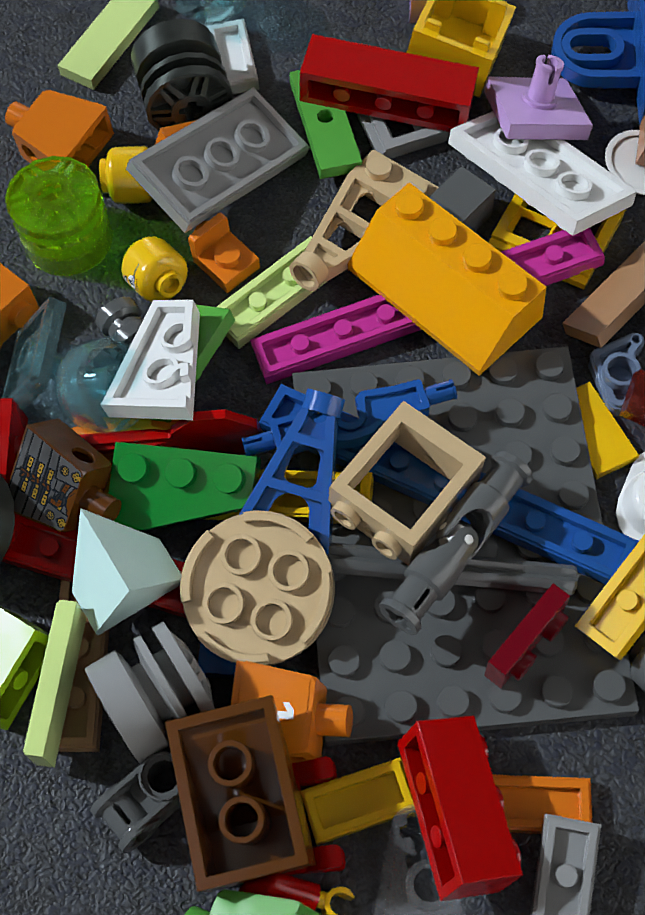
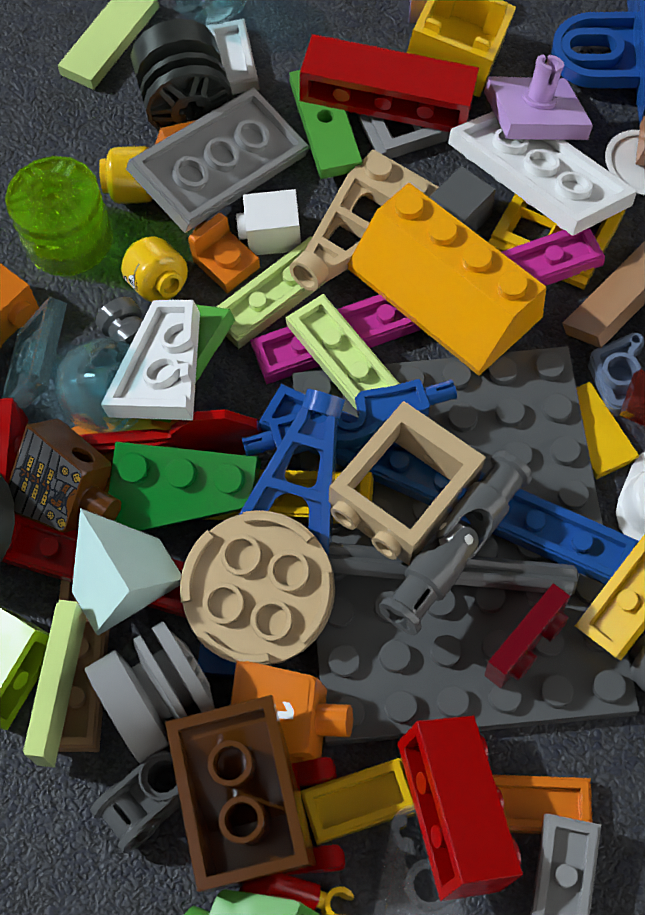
(59, 127): orange torso -> none
(270, 222): none -> white brick
(338, 349): none -> yellowish green tile

